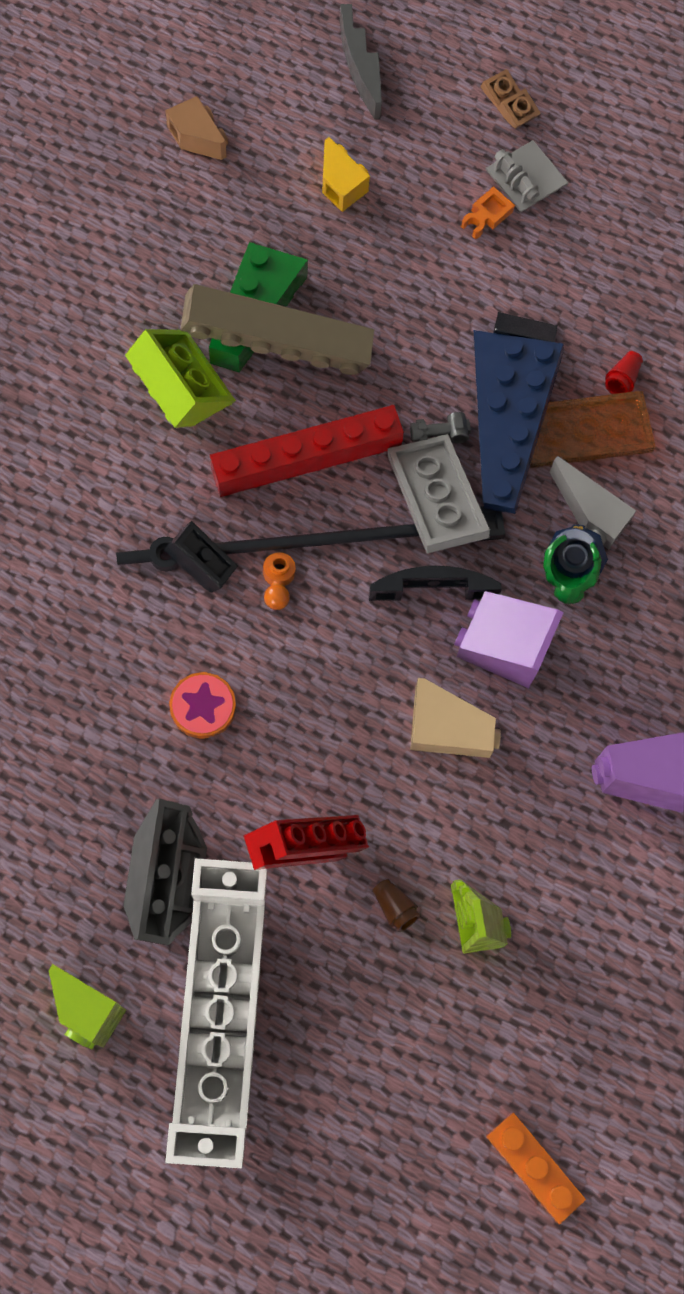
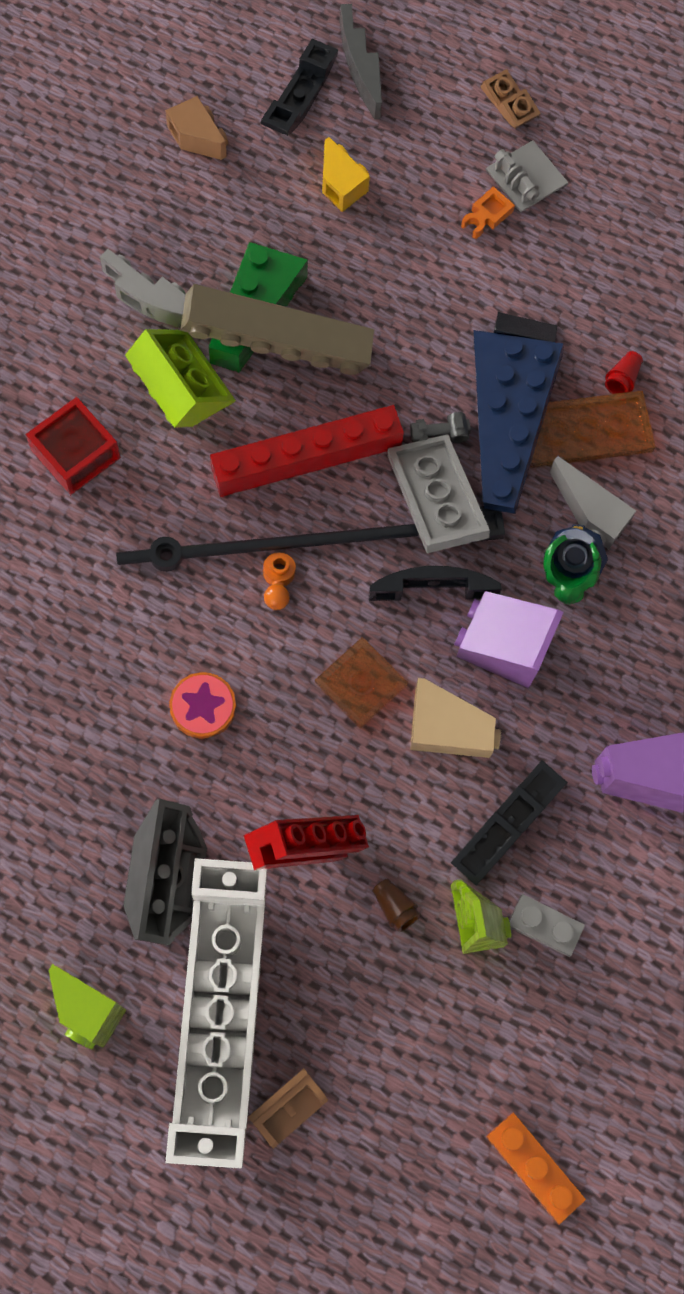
(73, 445): none -> piece
(158, 300): none -> light grey slope
(201, 557): black slope -> none
(288, 1108): none -> medium nougat hinge
(302, 89): none -> black slope
(361, 682): none -> clear orange plate
(508, 822): none -> black slope
(546, 925): none -> light grey plate

